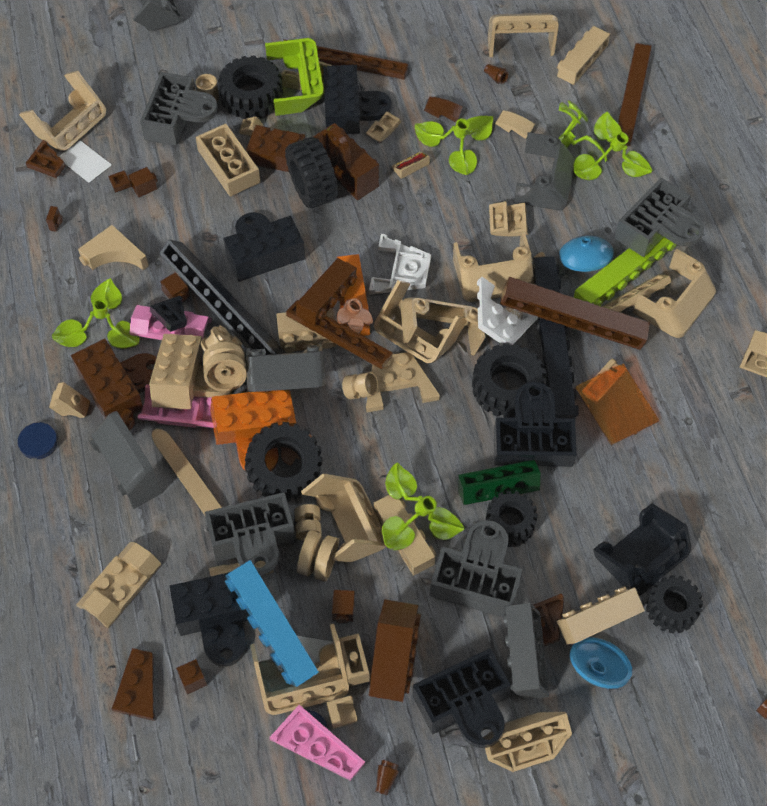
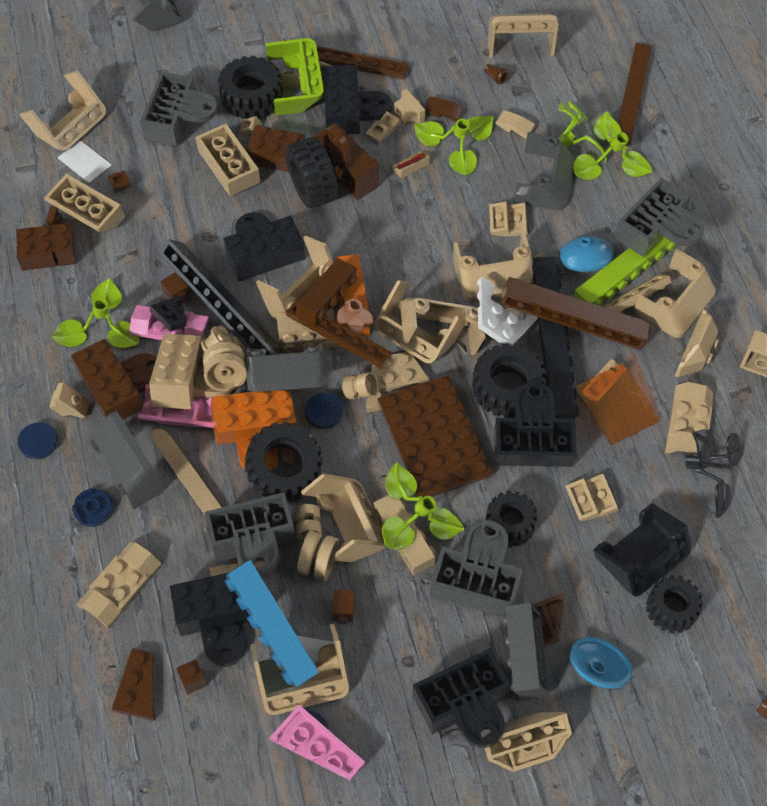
(39, 243): none -> reddish brown piece
(45, 161): reddish brown wing -> none
(85, 204): none -> tan slope
(92, 507): none -> dark blue tile
(111, 247): tan arch -> none
(128, 418): reddish brown plate -> none
(143, 181): reddish brown brick -> none
(208, 84): tan wheel -> none
(280, 303): none -> tan windscreen
(324, 410): none -> dark blue tile
(342, 712): tan panel -> none
(354, 660): tan brick -> none
(386, 776): reddish brown cone -> none
(394, 650): reddish brown brick -> none
(409, 108): none -> tan brick
(409, 266): white wing -> none
(434, 437): none -> reddish brown plate
(488, 483): dark green brick -> none
(583, 55): tan brick -> none
(591, 498): none -> tan slope
(600, 615): tan brick -> none
(689, 414): none -> tan piece
(699, 346): none -> tan wedge
(705, 444): none -> black plant

